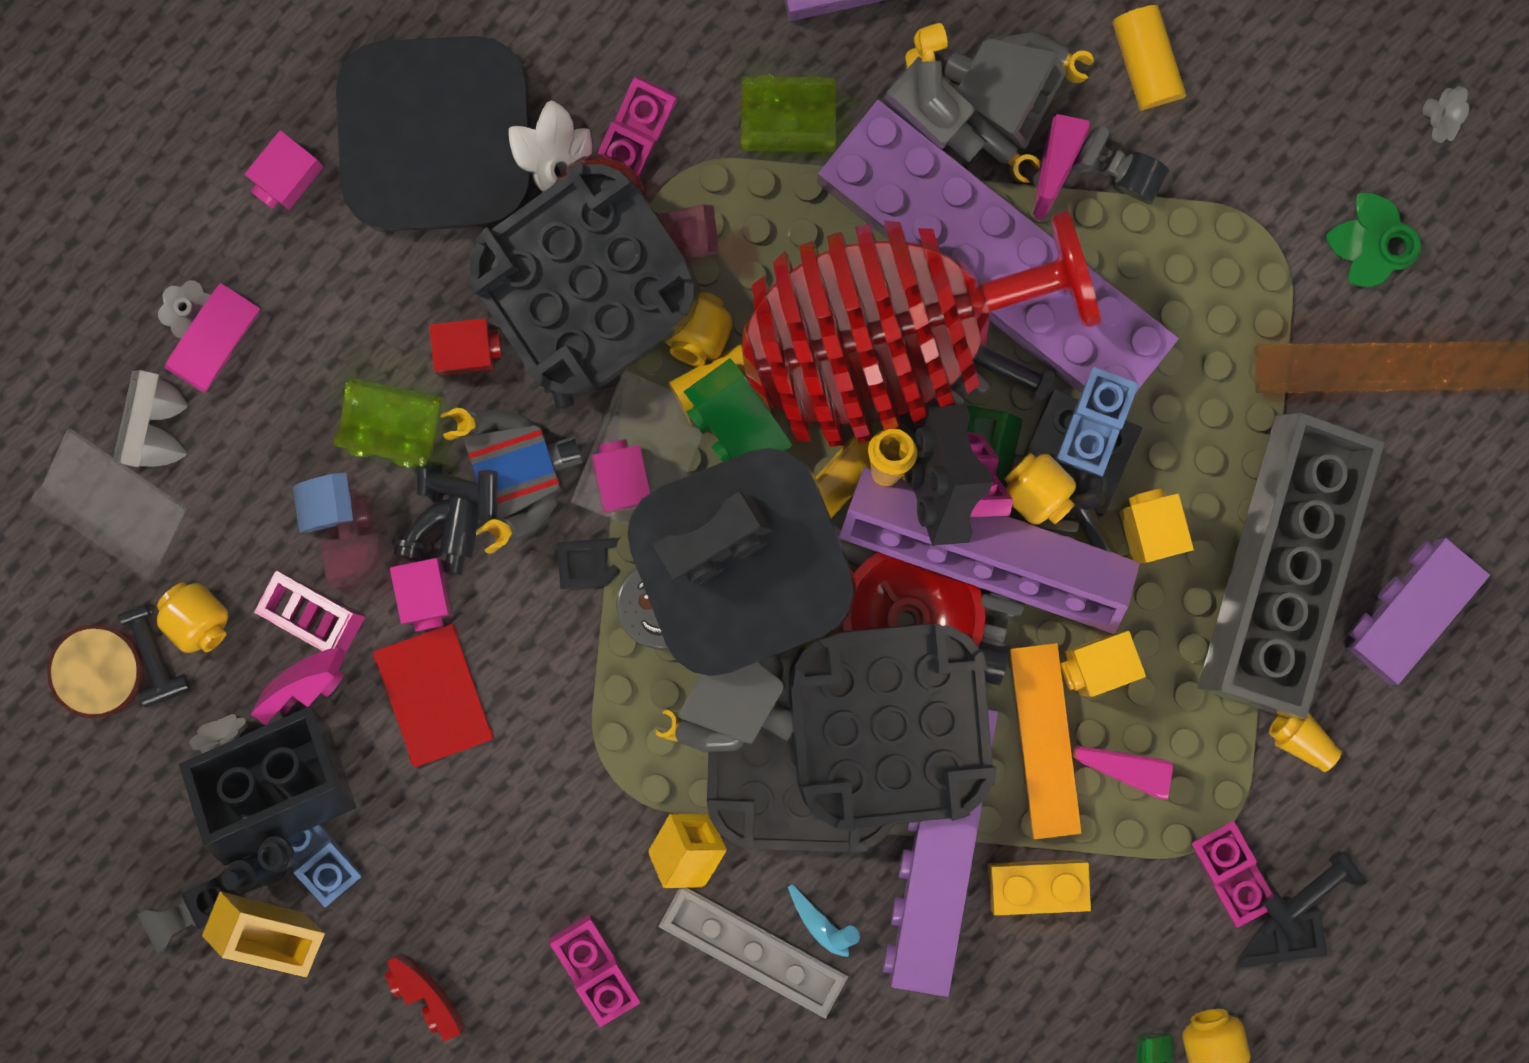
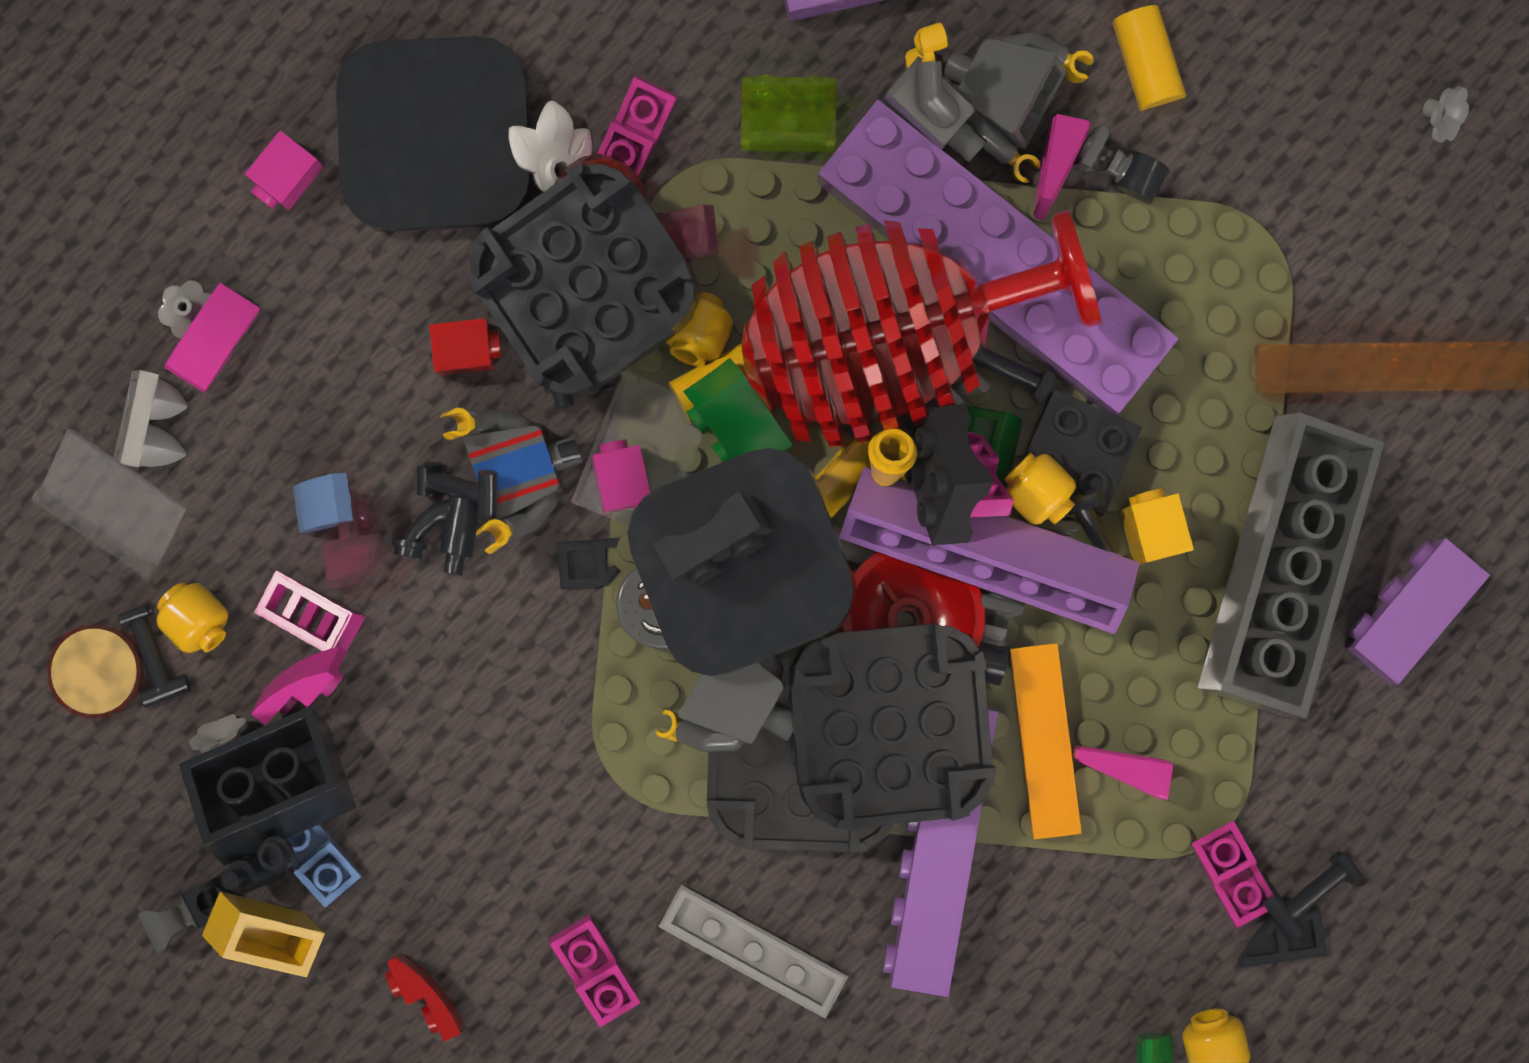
(388, 422): clear neon green bracket -> none
(421, 593): dark pink brick -> none
(433, 695): red piece -> none
(686, 851): yellow panel -> none
(822, 928): medium azure bar -> none
(1039, 887): yellow piece -> none
(1097, 421): medium blue slope -> none
(1102, 664): yellow piece -> none
(1305, 741): yellow cone -> none
(1367, 240): green plate -> none

